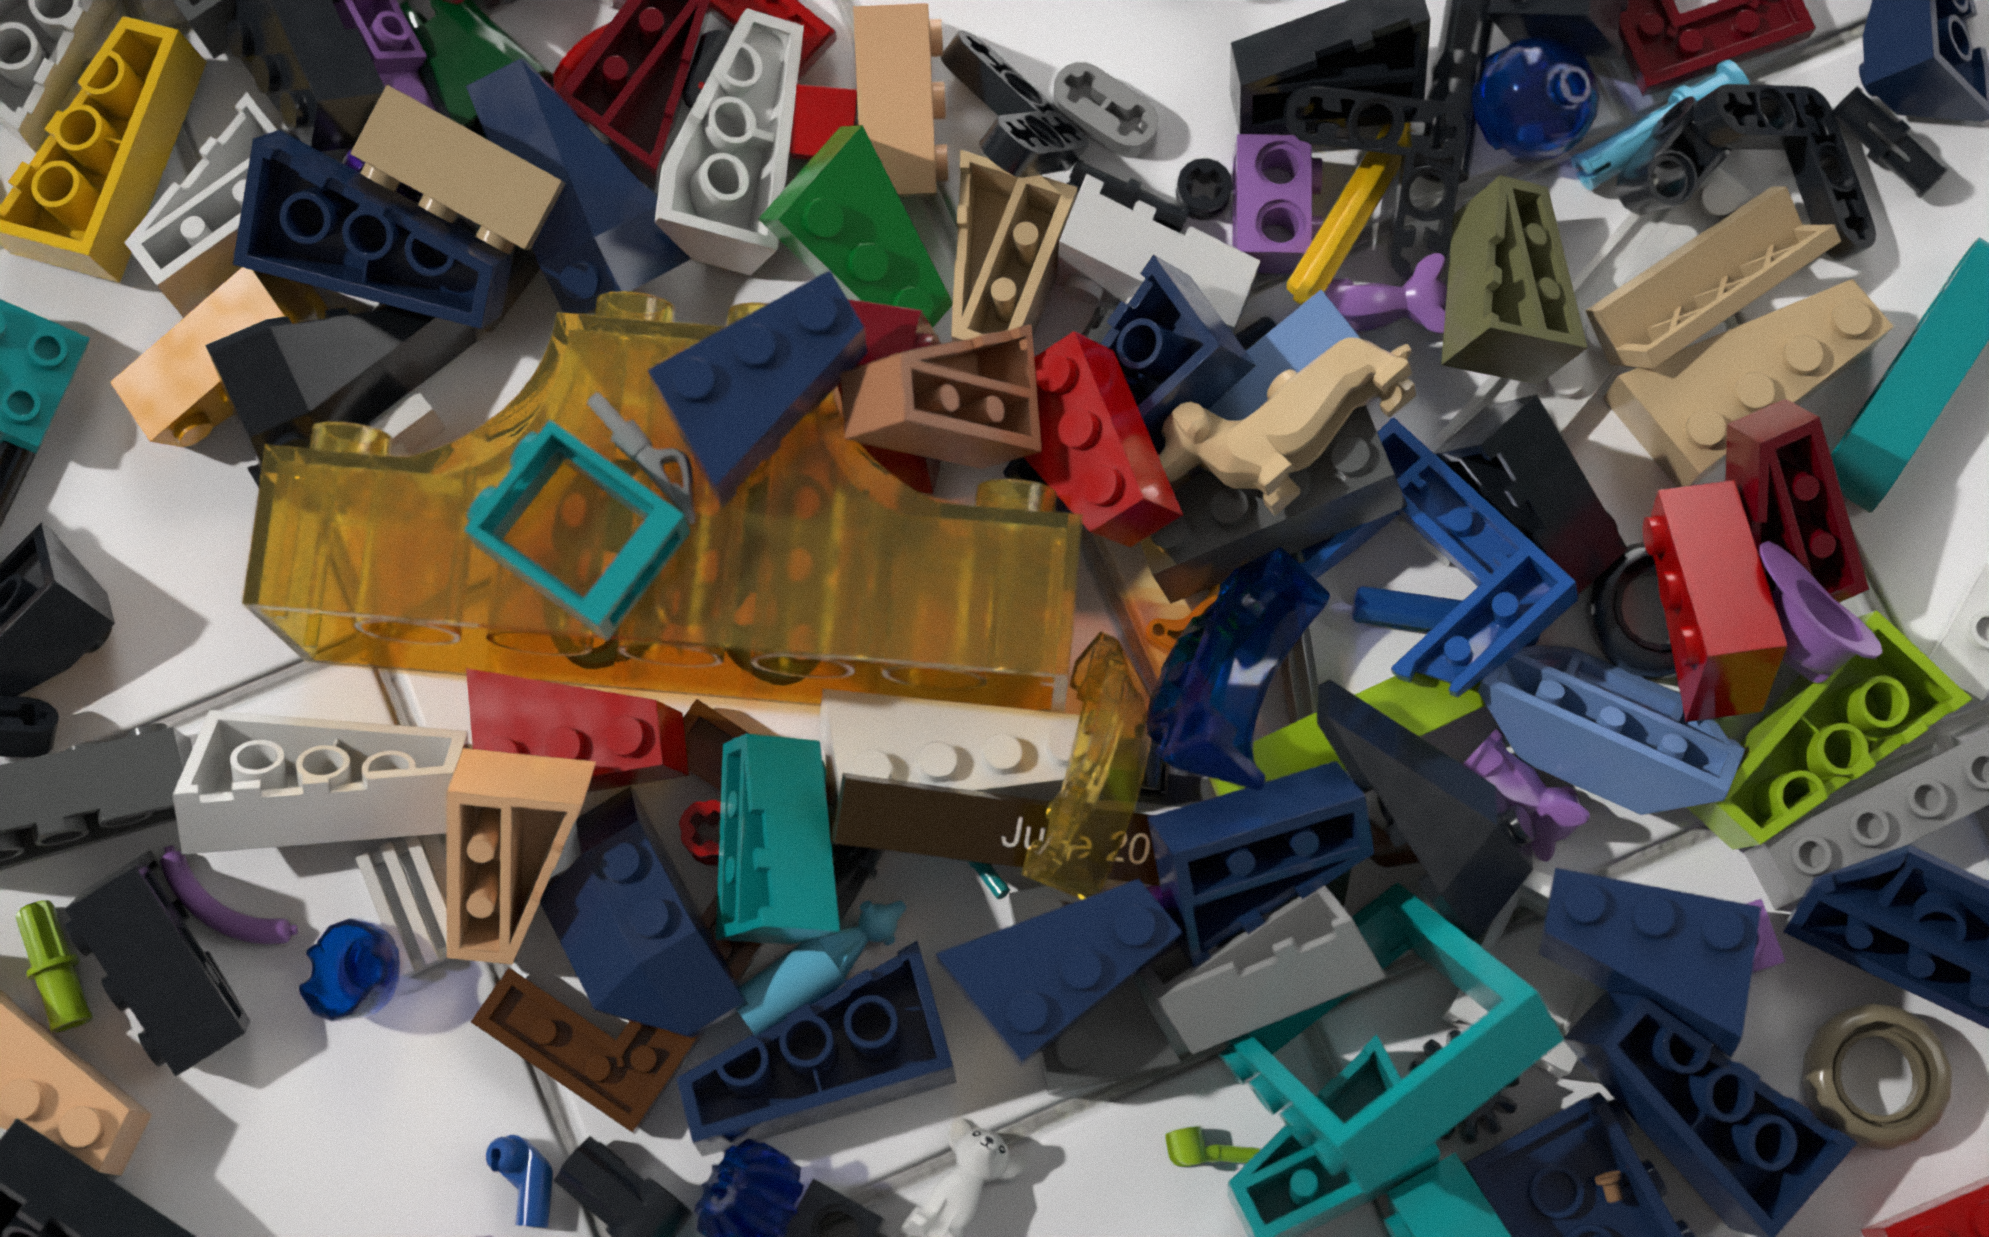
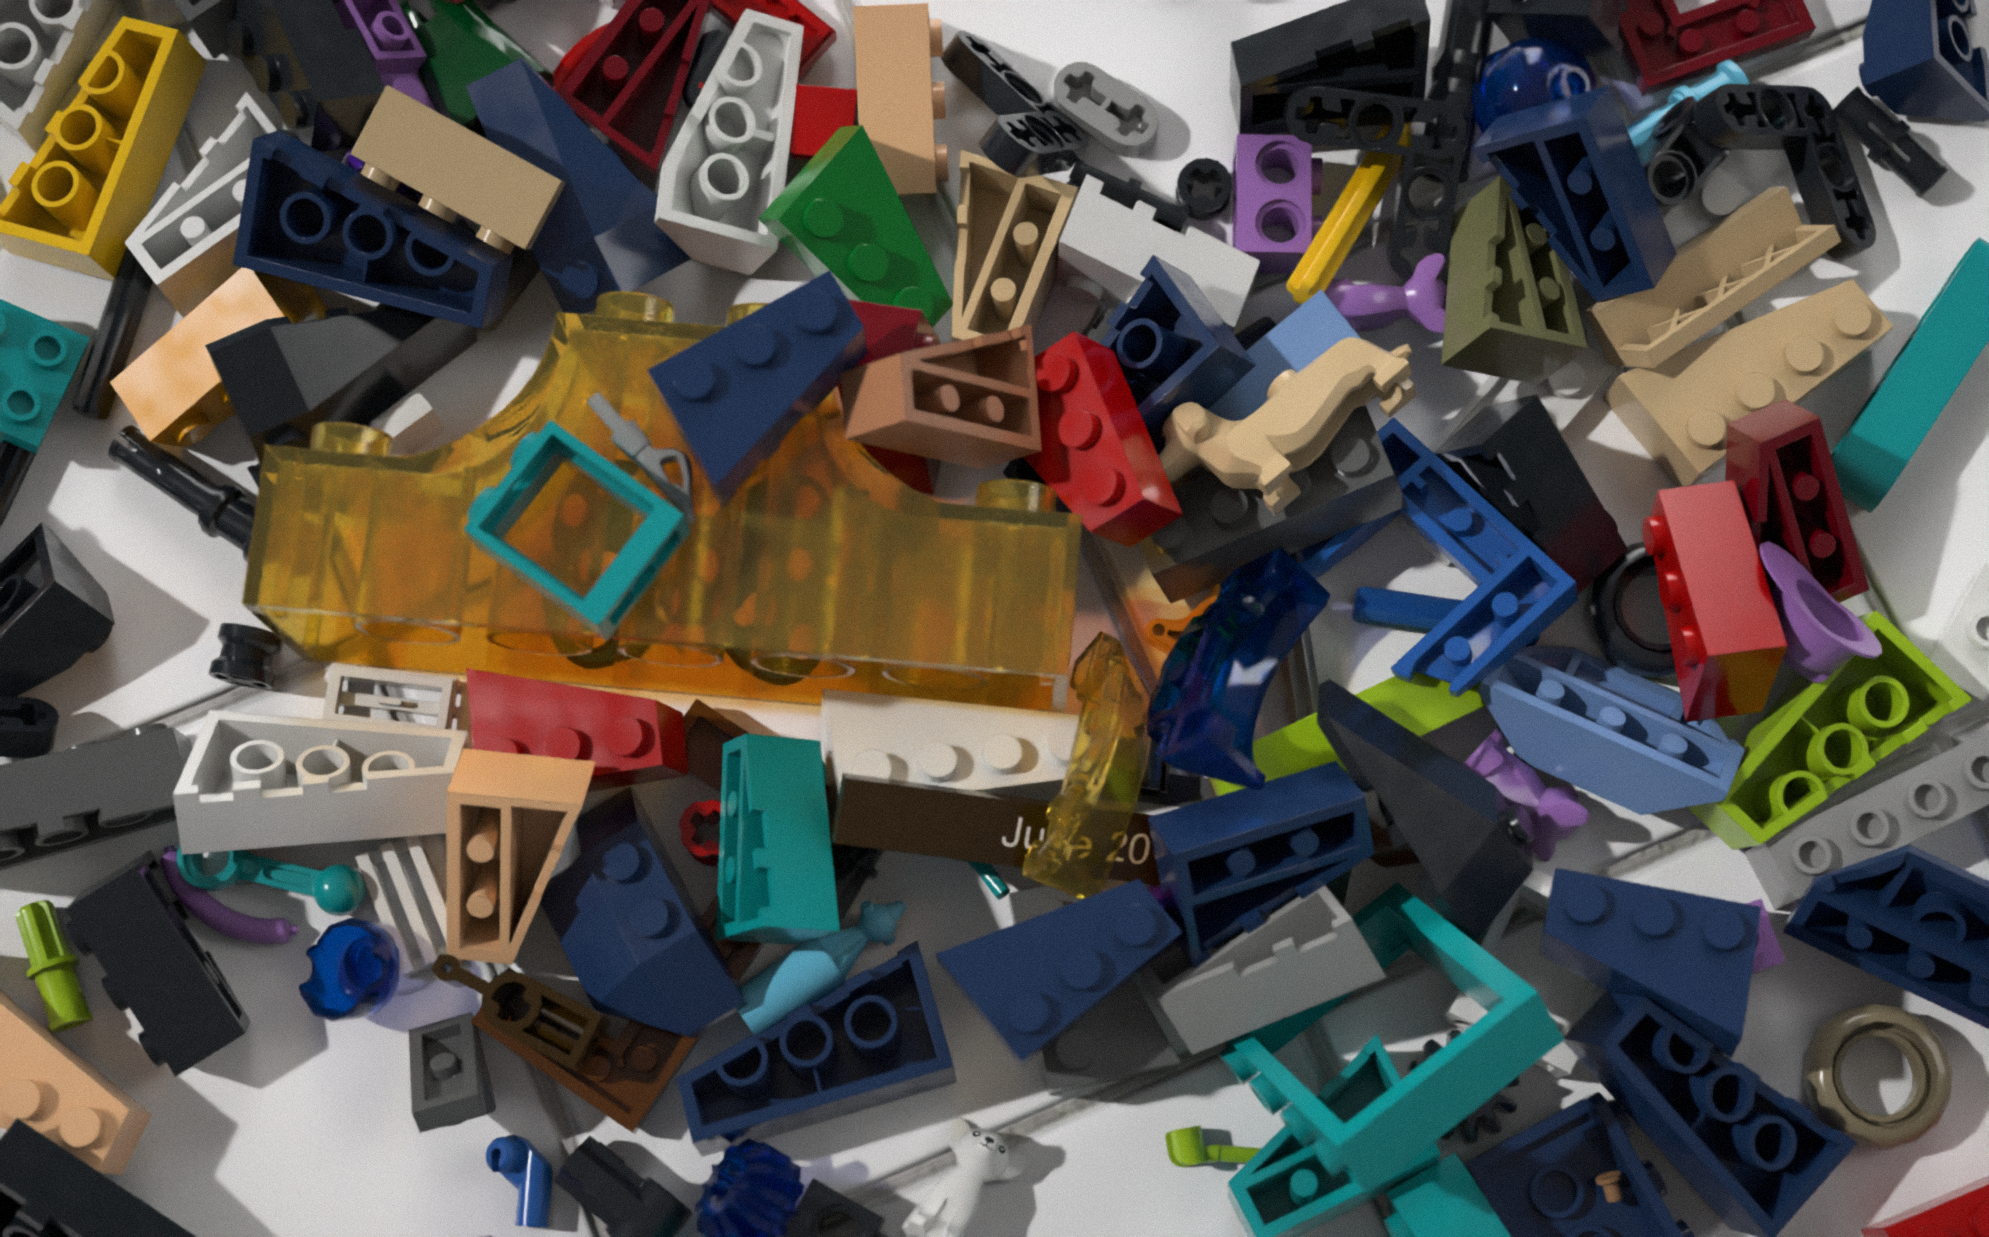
(113, 339): none -> black axle
(219, 508): none -> black pin
(246, 656): none -> black wheel
(336, 889): none -> teal piece
(444, 710): none -> white tile
(448, 1074): none -> dark grey slope
(545, 1005): none -> dark brown piece
(1585, 188): none -> dark blue wedge

